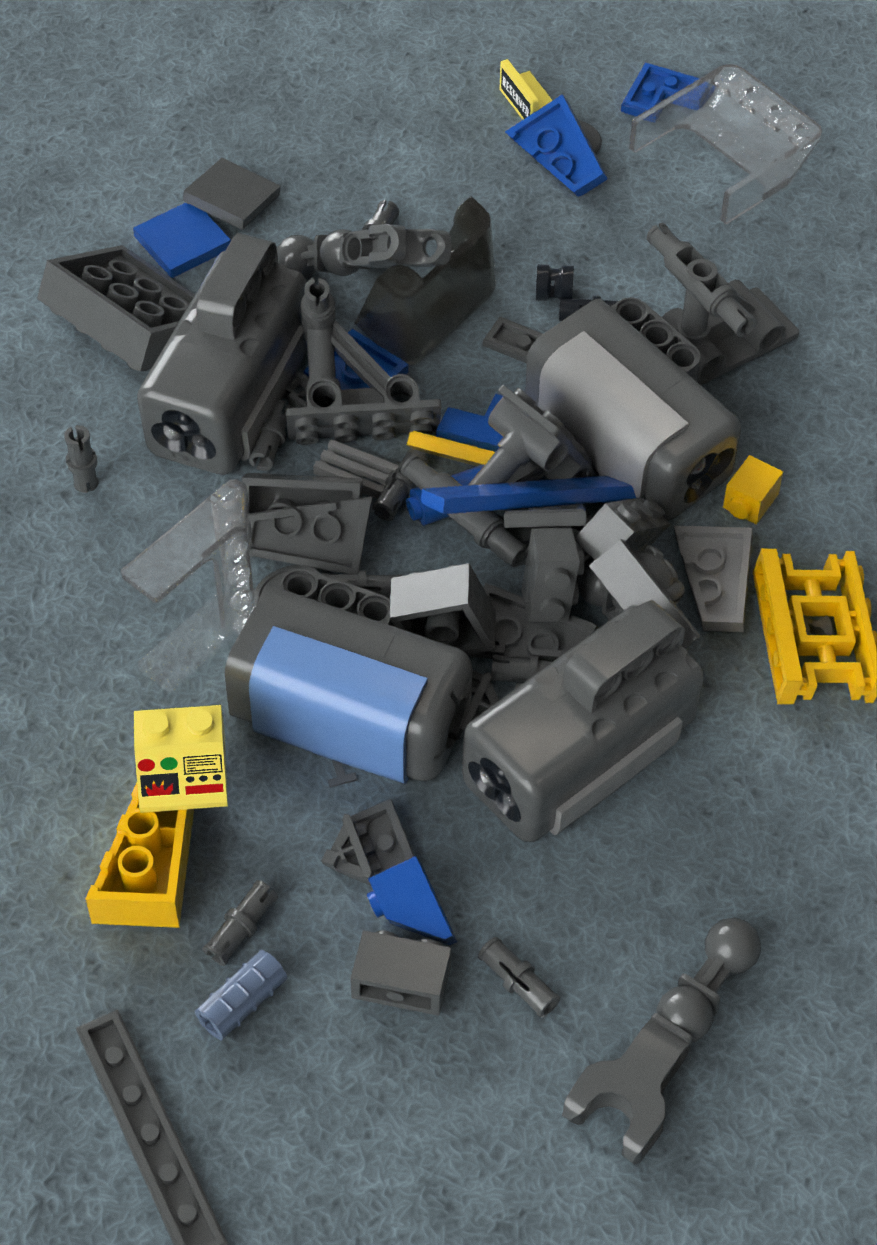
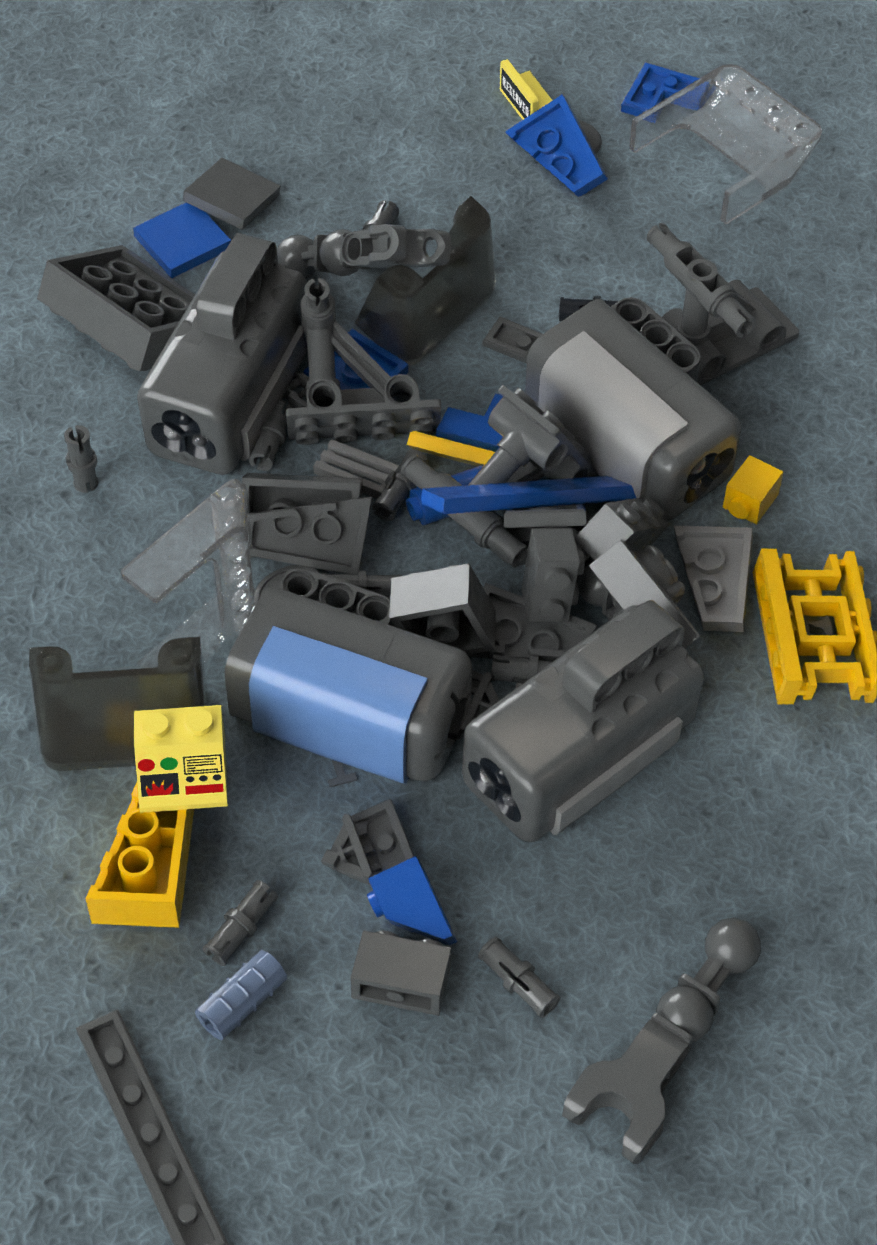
(89, 716): none -> clear smoke windscreen
(562, 282): black wheel -> none

